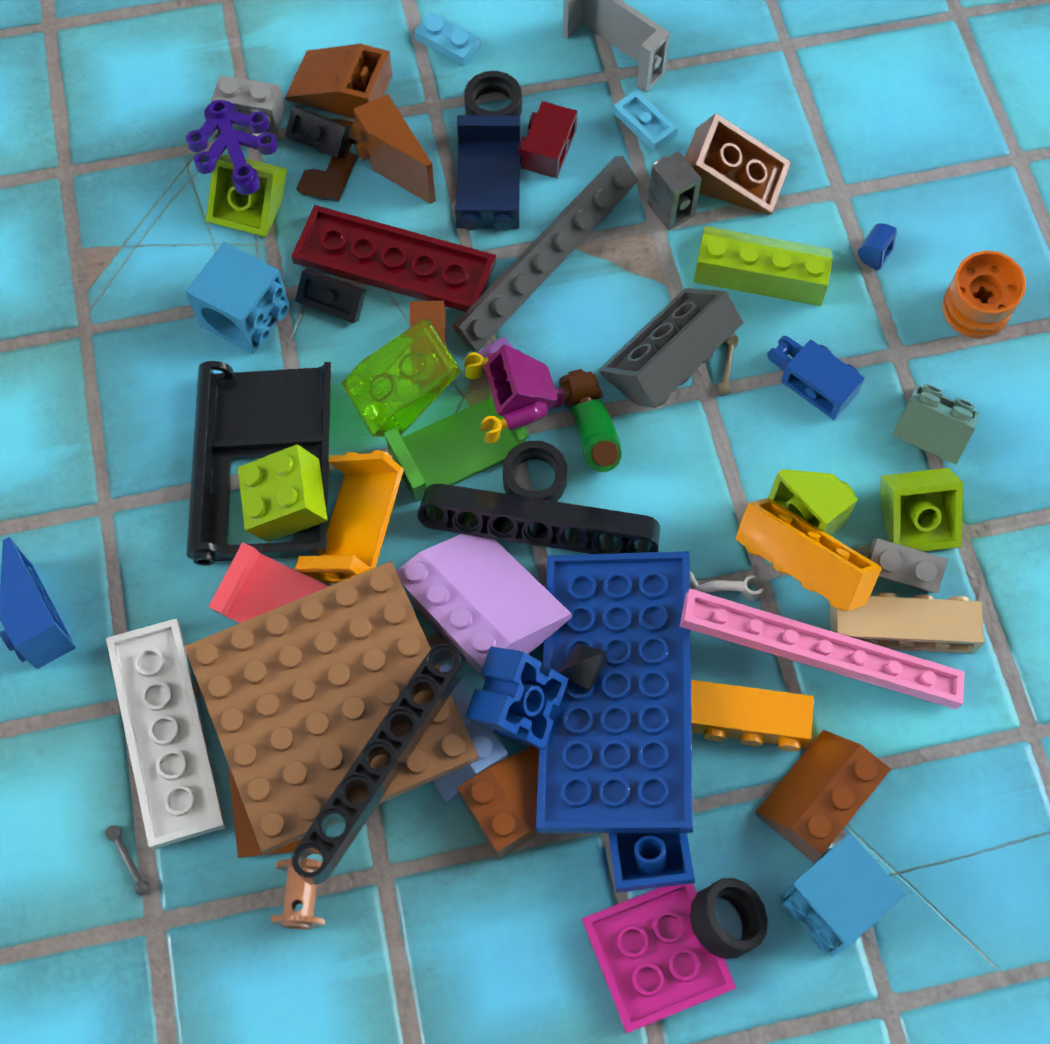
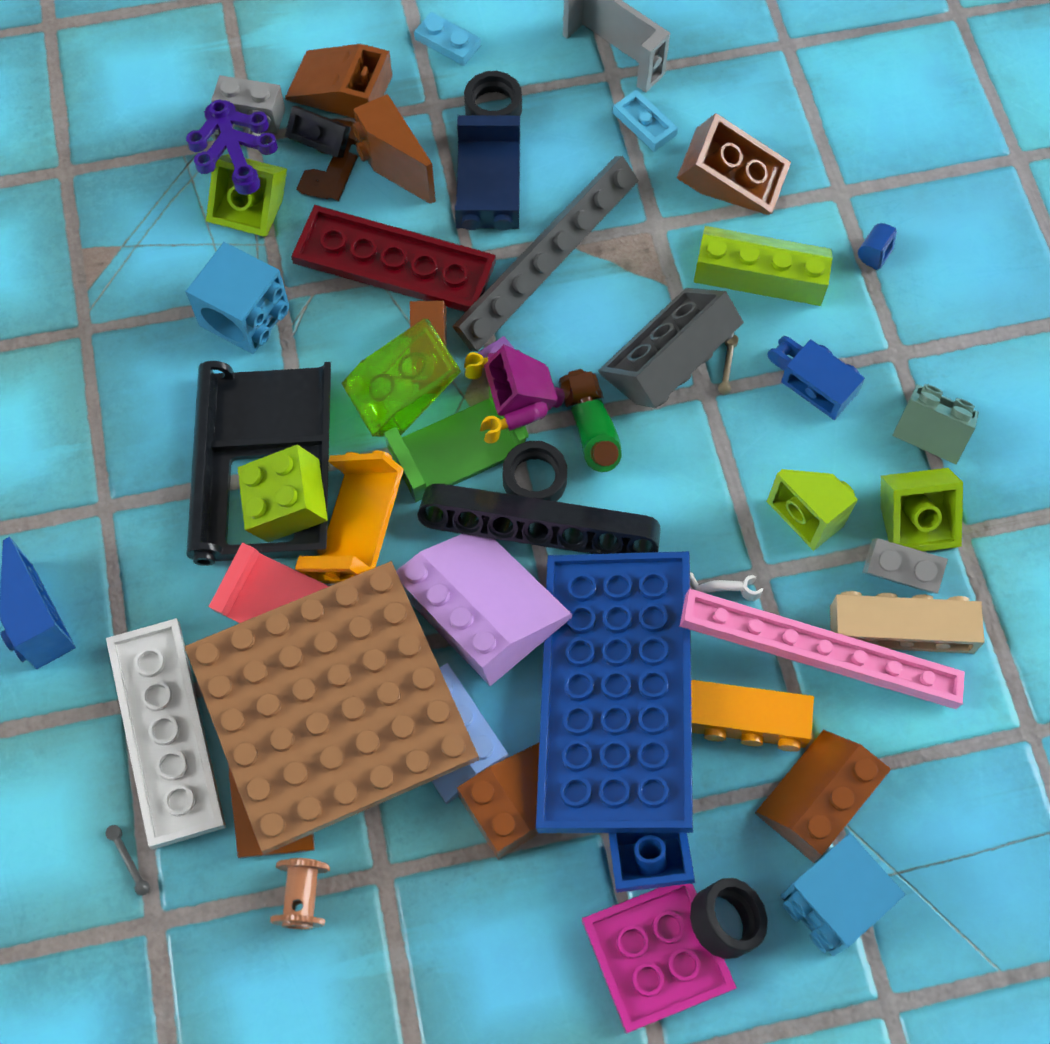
(330, 295): black plate -> none
(378, 780): black beam -> none
(516, 697): blue brick -> none
(548, 139): dark red brick -> none
(584, 666): black slope -> none
(673, 190): flat silver brick -> none
(808, 554): light orange brick -> none
(983, 294): orange wheel -> none

